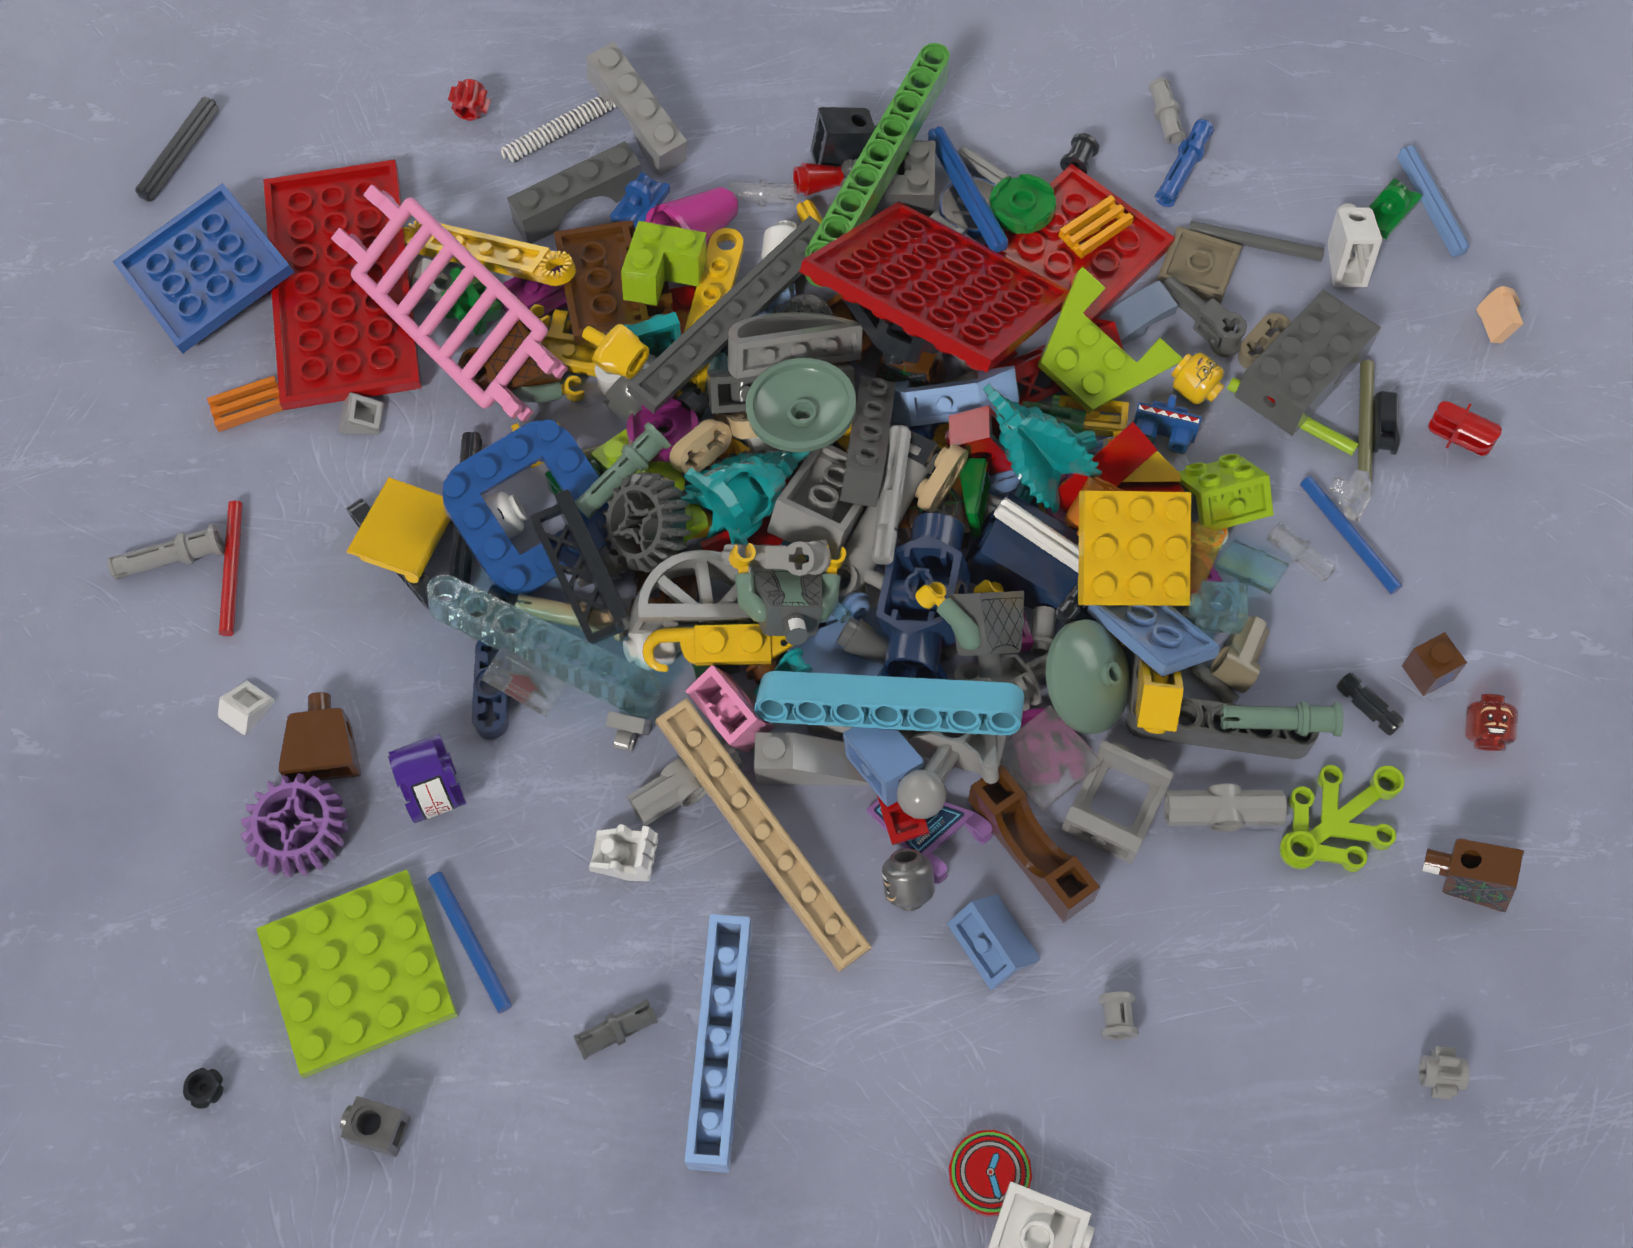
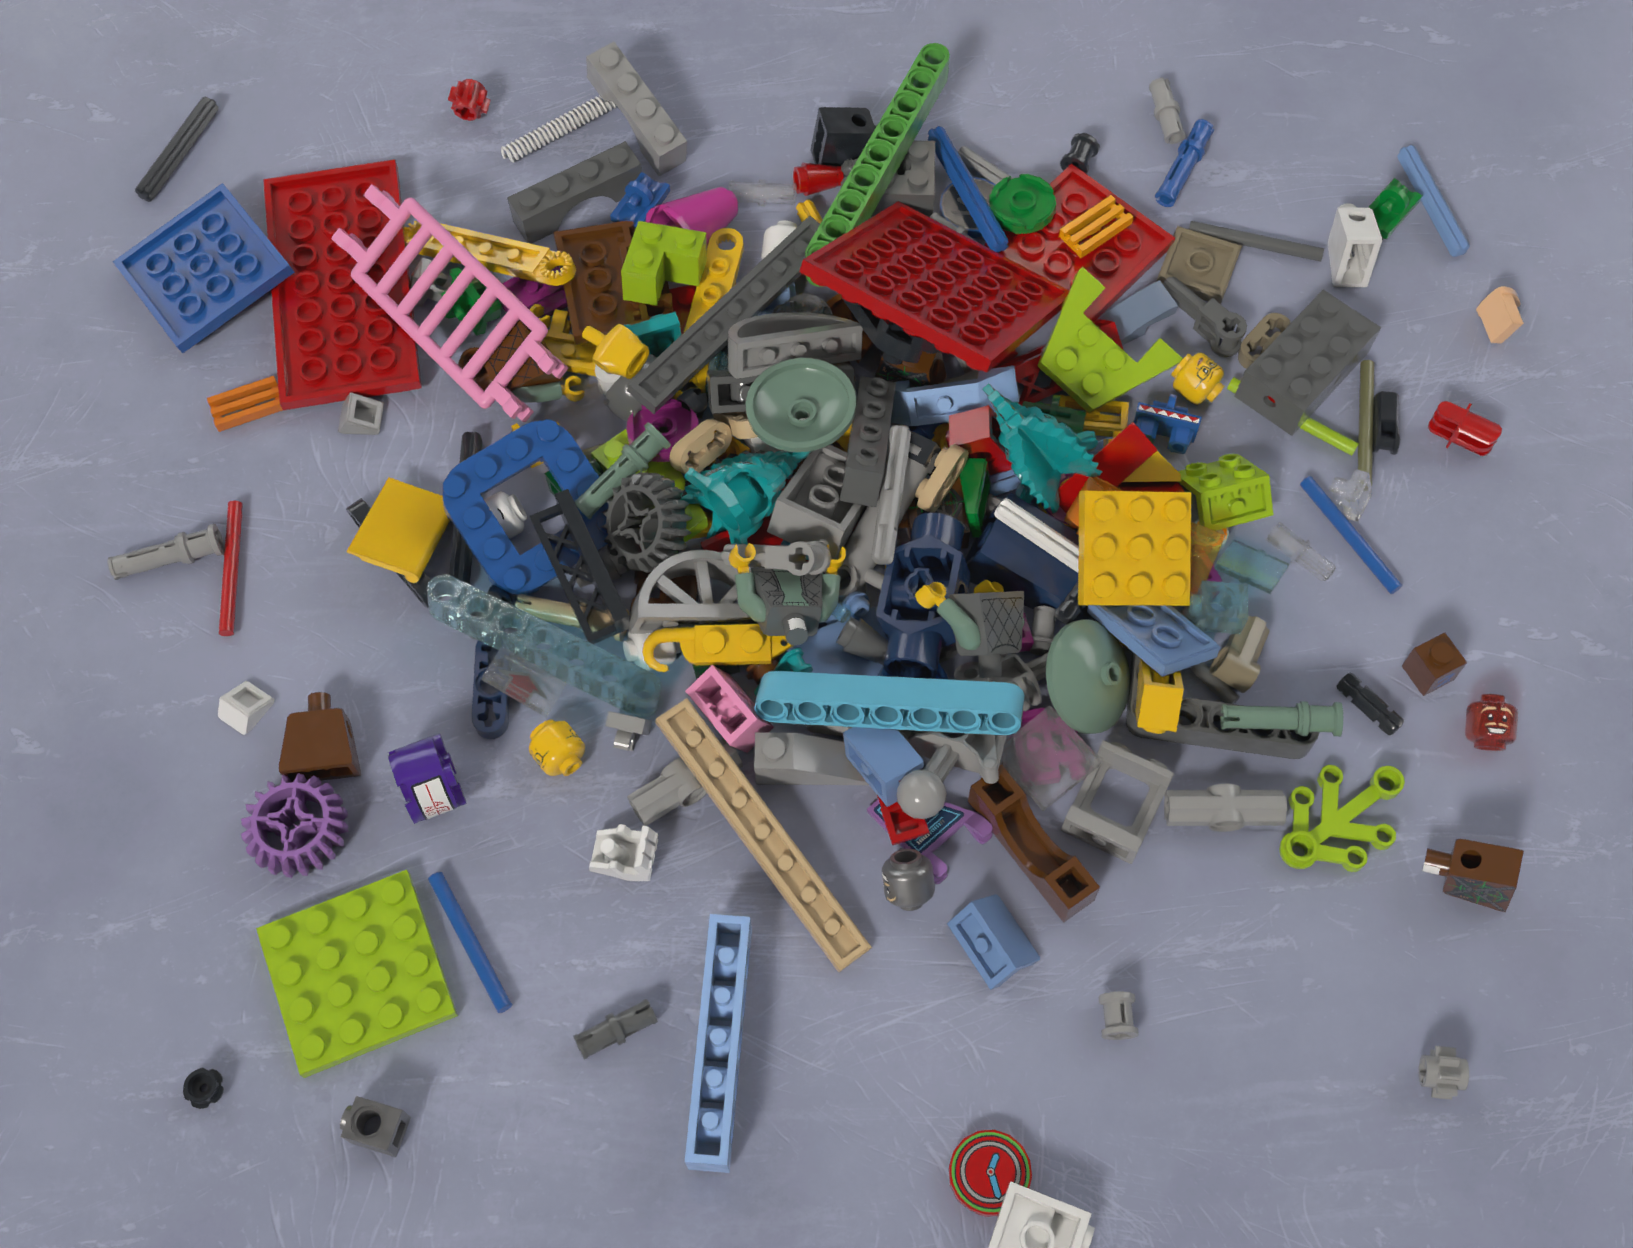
(556, 748): none -> yellow head

